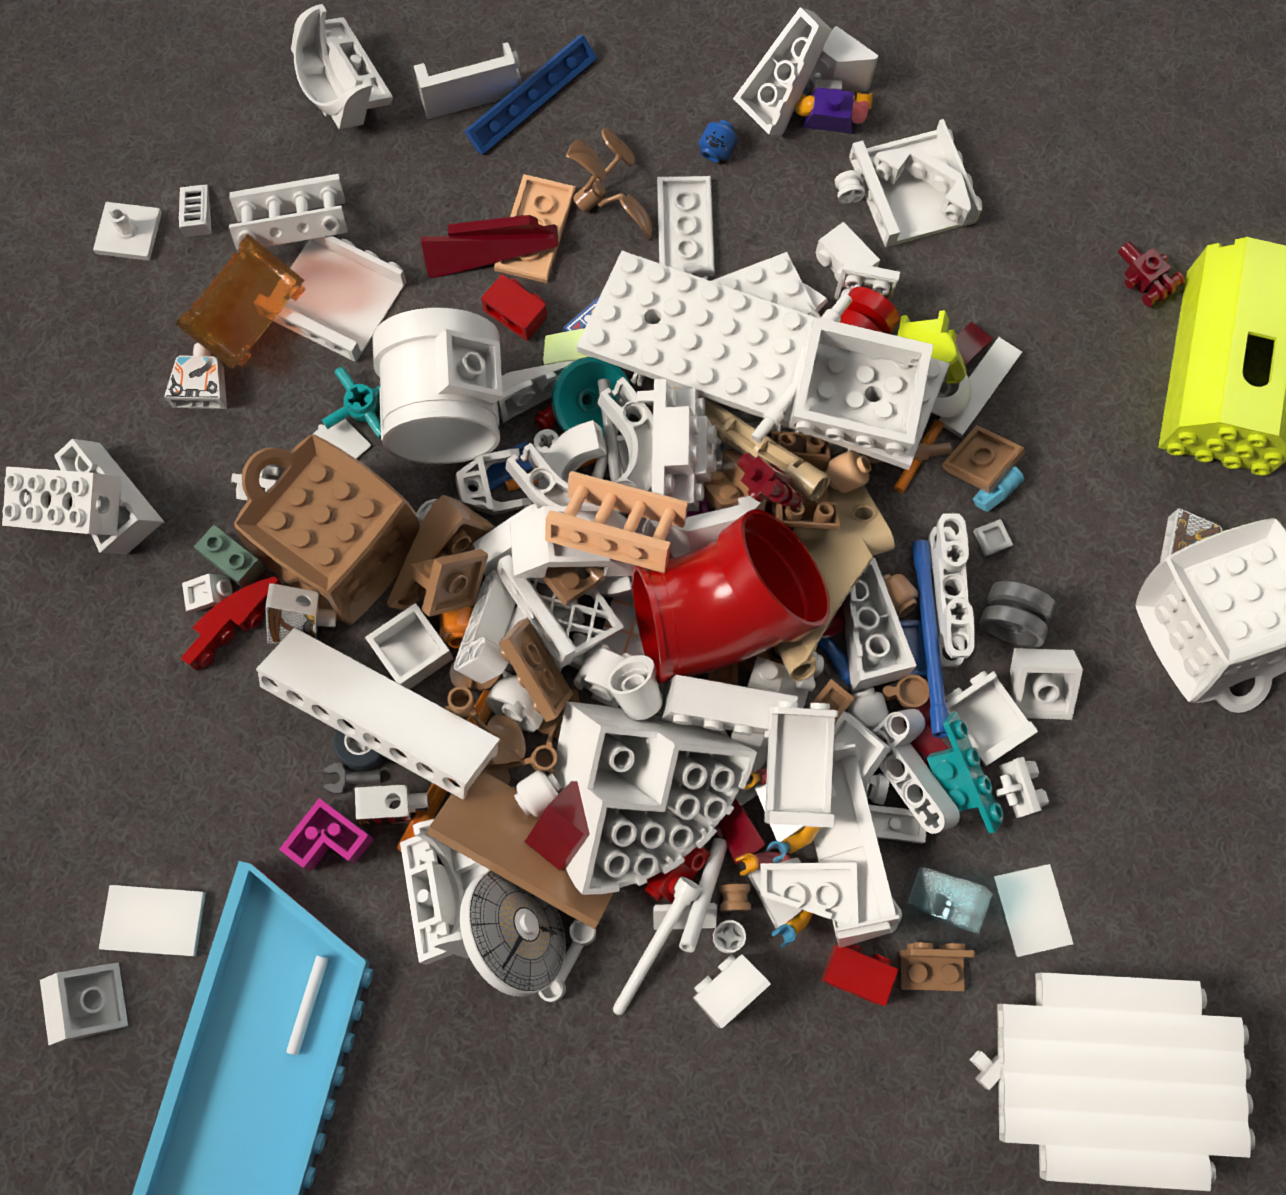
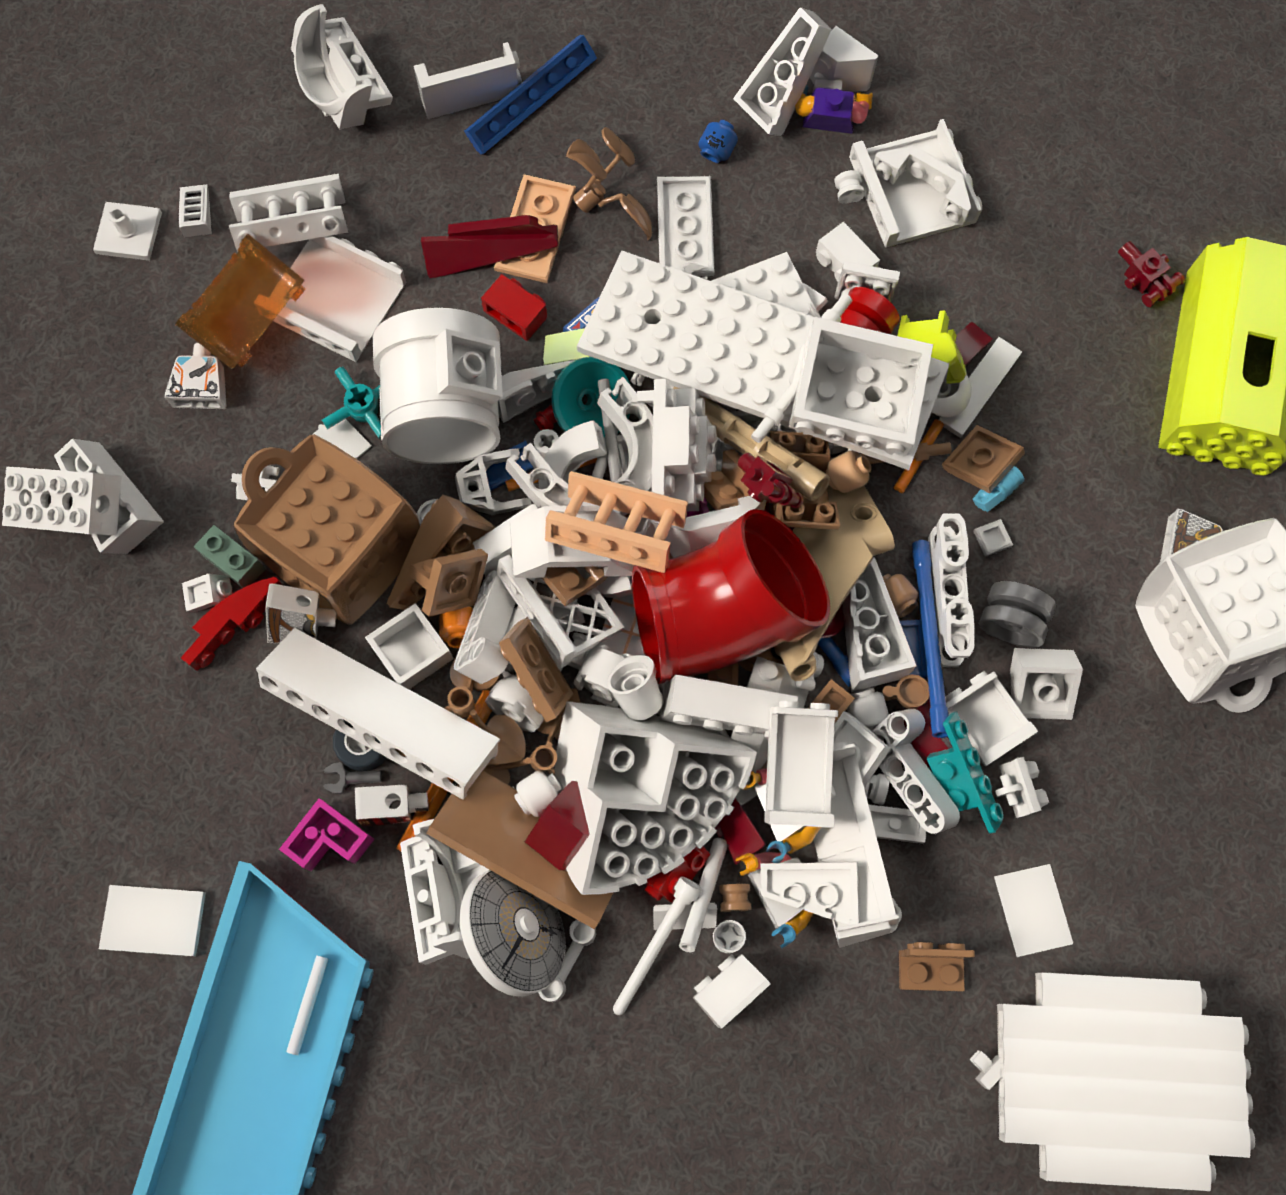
(83, 1002): white slope -> none
(860, 974): red brick -> none
(950, 899): clear light blue piece -> none

